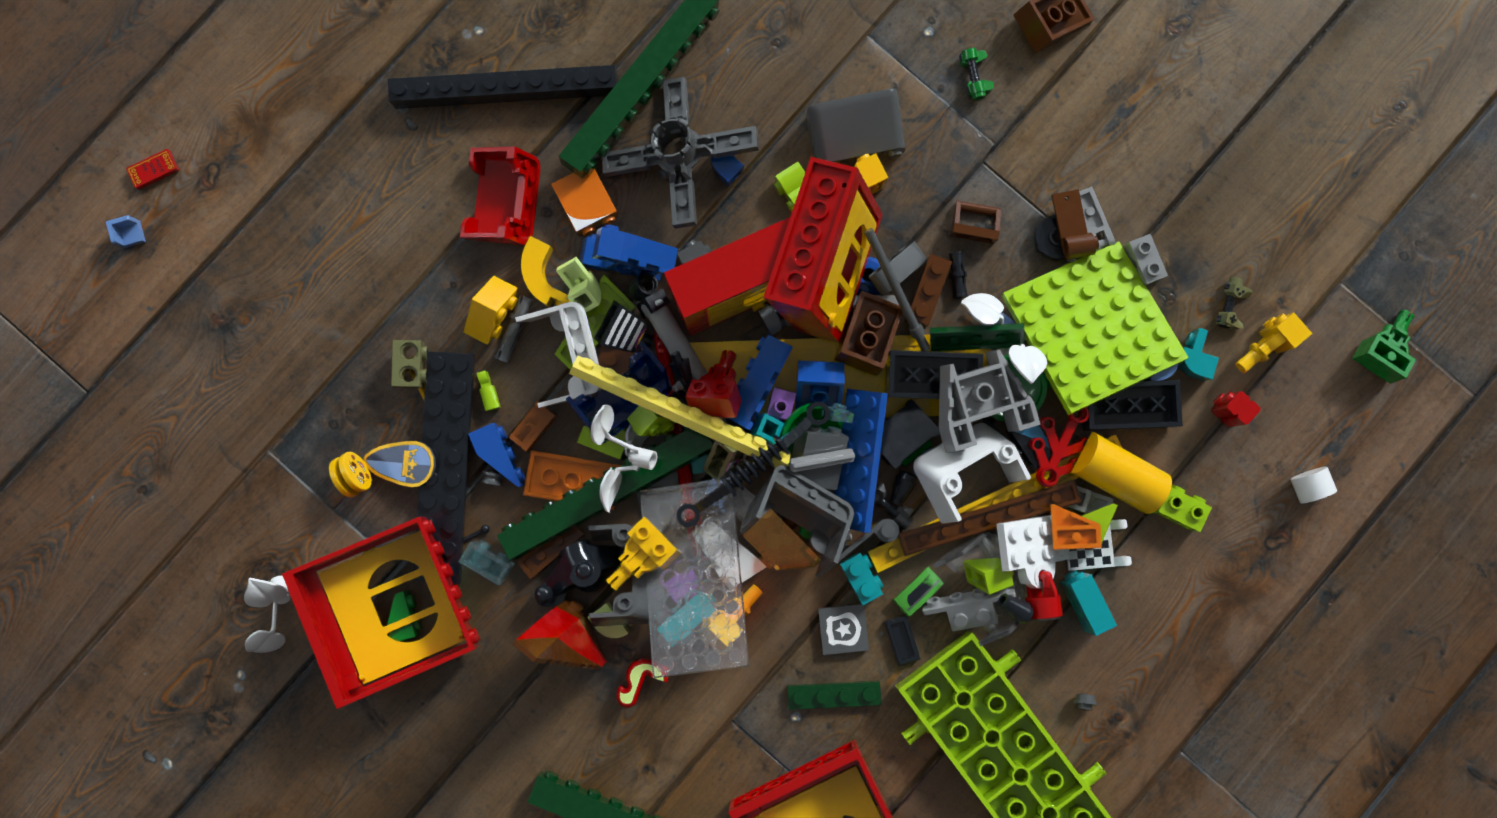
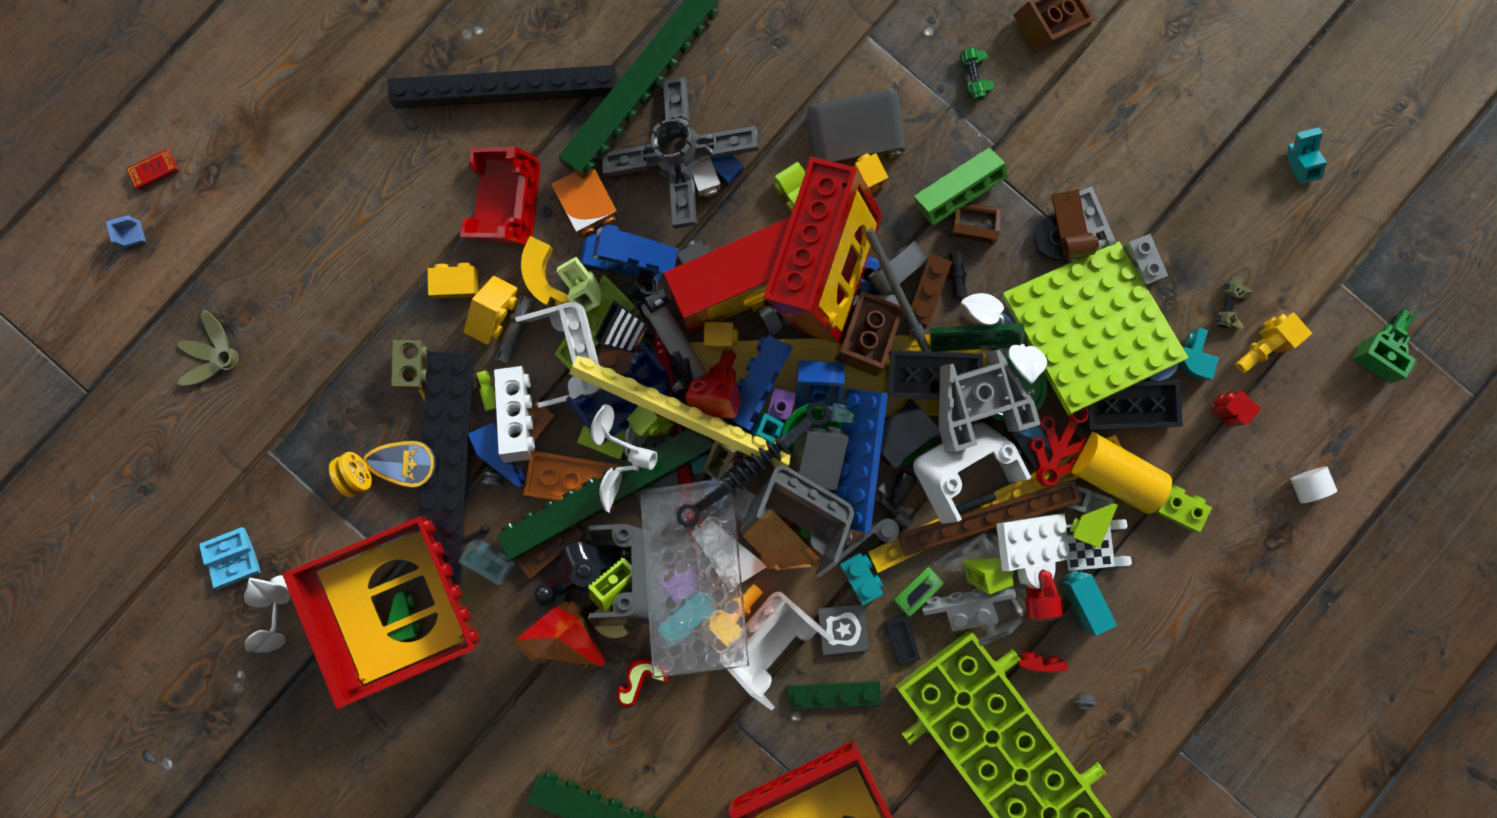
(218, 355): none -> olive plant
(230, 558): none -> medium azure slope
(452, 281): none -> yellow brick
(507, 381): none -> white brick
(611, 584): none -> lime brick
(643, 553): yellow brick -> none
(705, 178): none -> white brick
(720, 336): none -> yellow brick
(767, 636): none -> white windscreen
(821, 460): light grey axle -> none
(961, 186): none -> bright green brick
(977, 502): none -> black wheel
(1016, 608): black cone -> none
(1034, 662): none -> red slope
(1073, 530): orange wing -> none
(1305, 157): none -> teal brick

